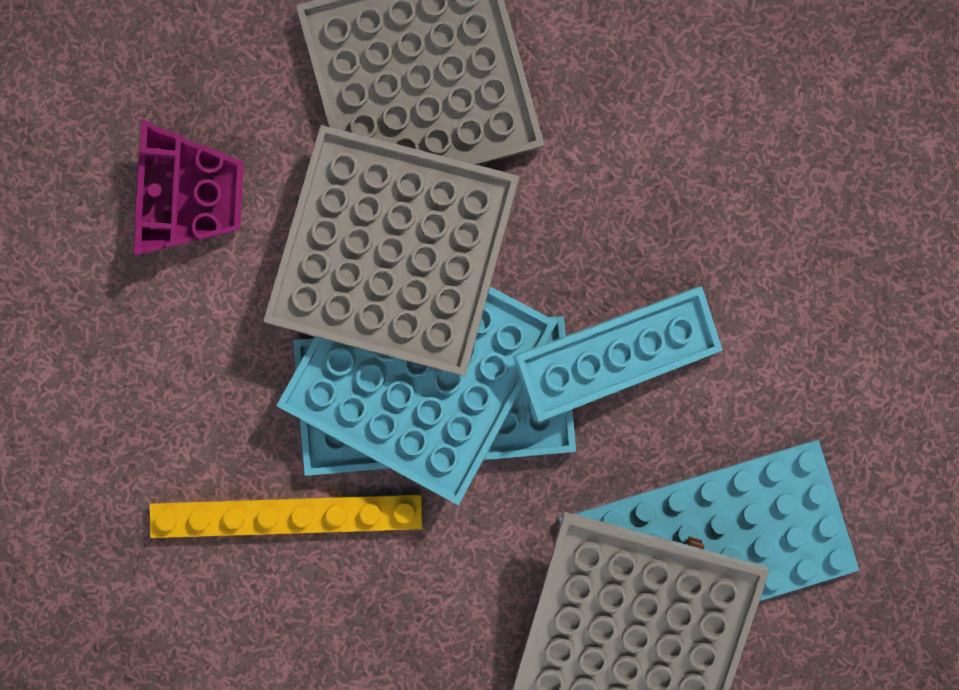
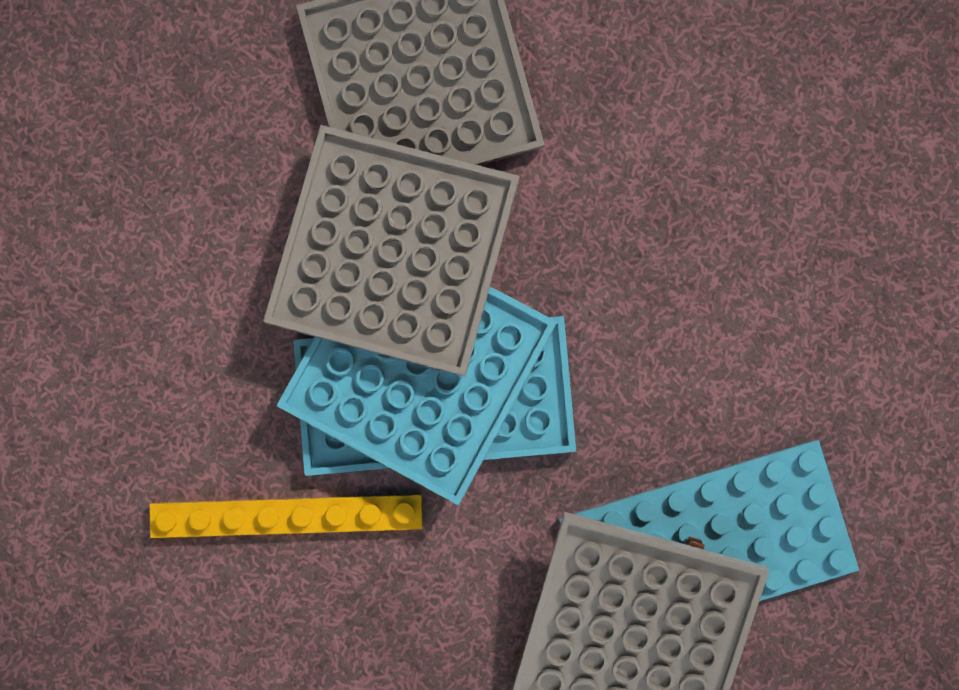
(183, 191): magenta wedge -> none
(617, 353): medium azure plate -> none

